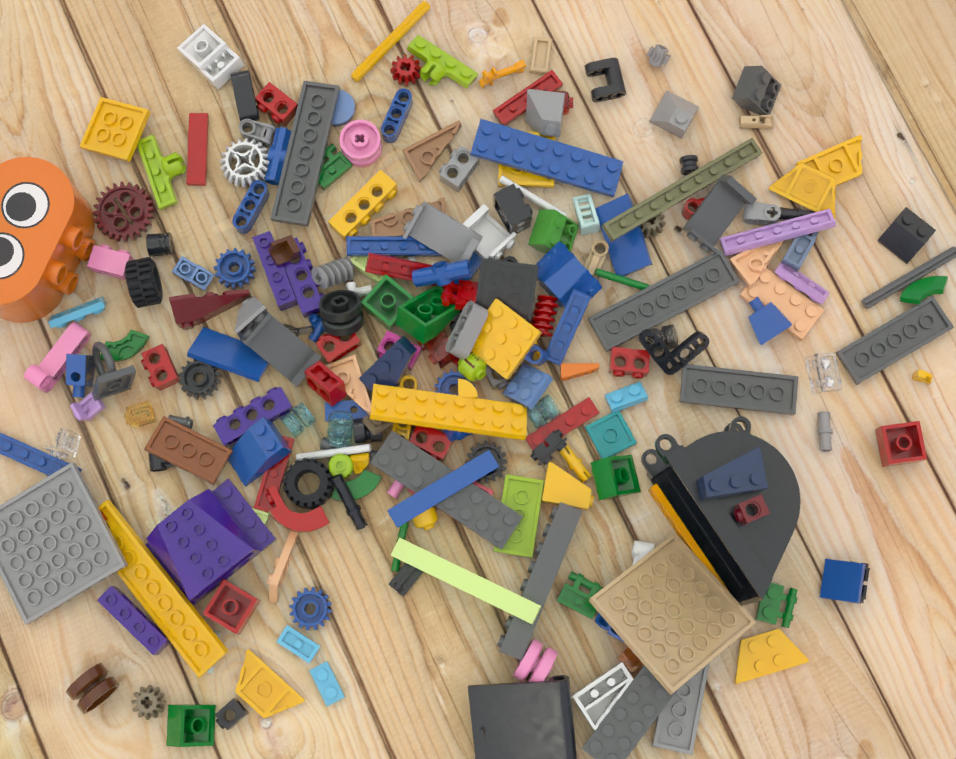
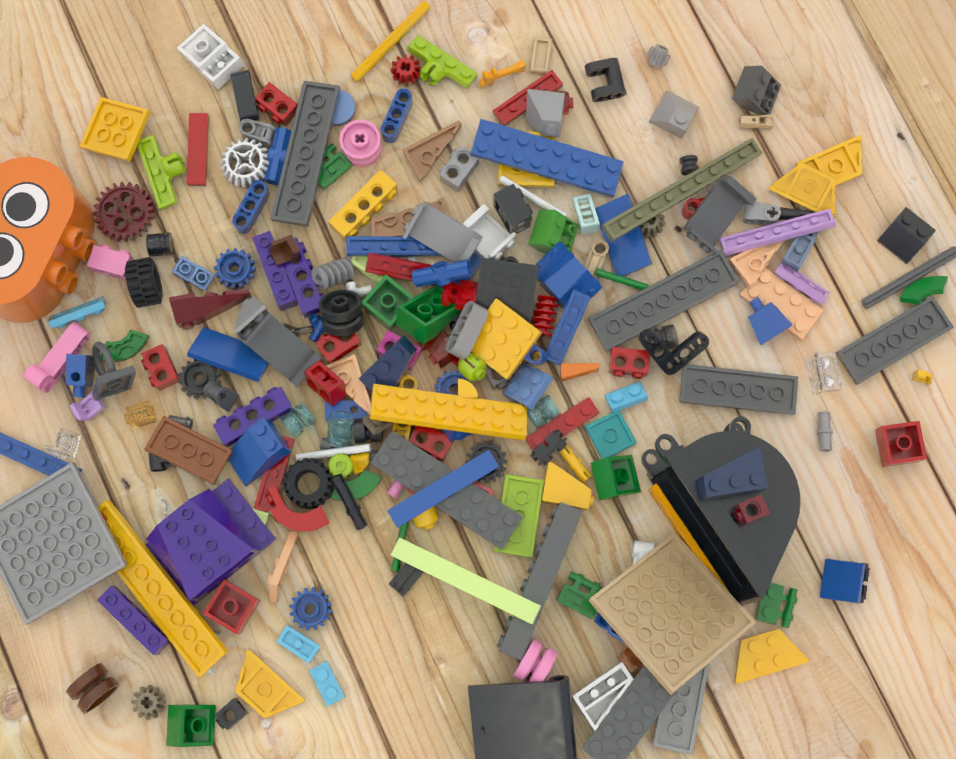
(220, 395): none -> dark grey piece

